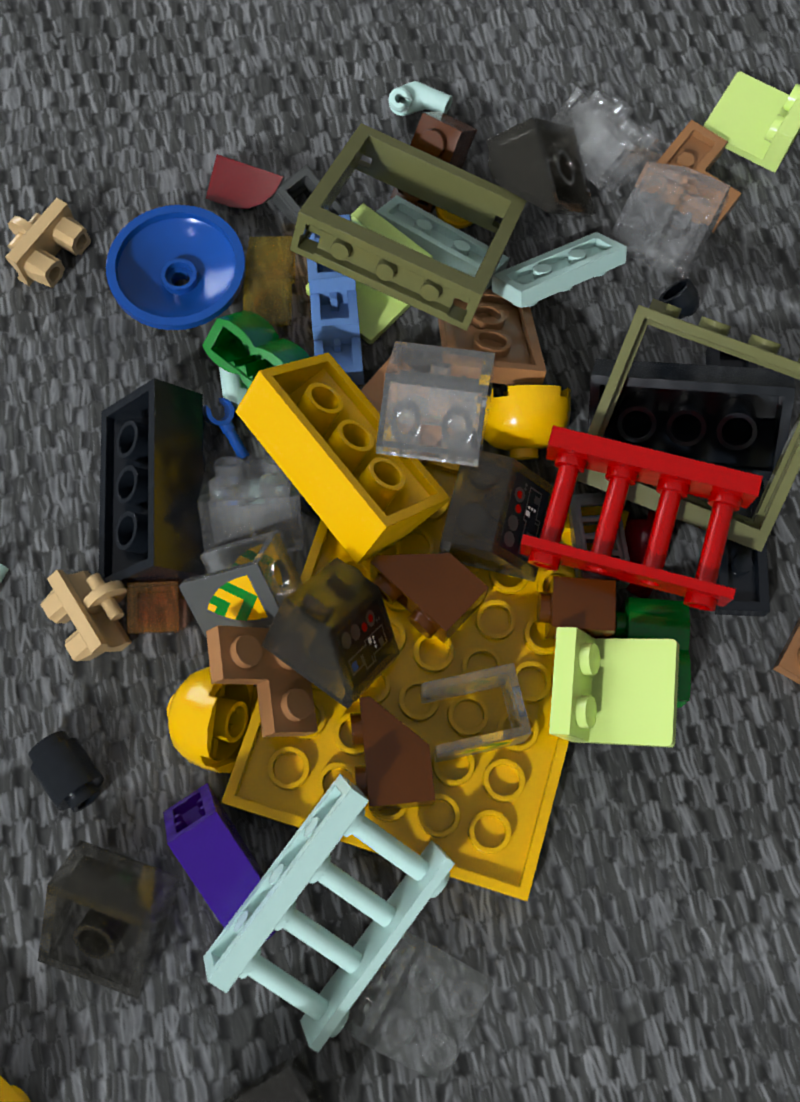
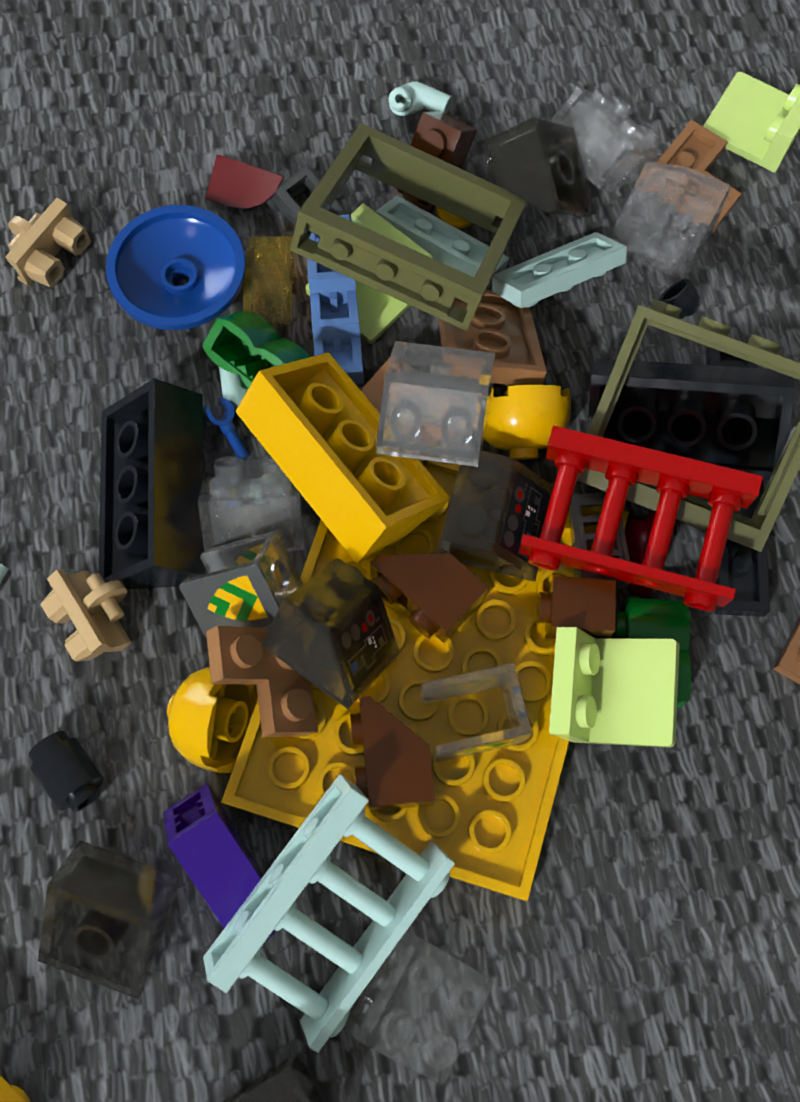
(153, 607): clear orange plate -> none

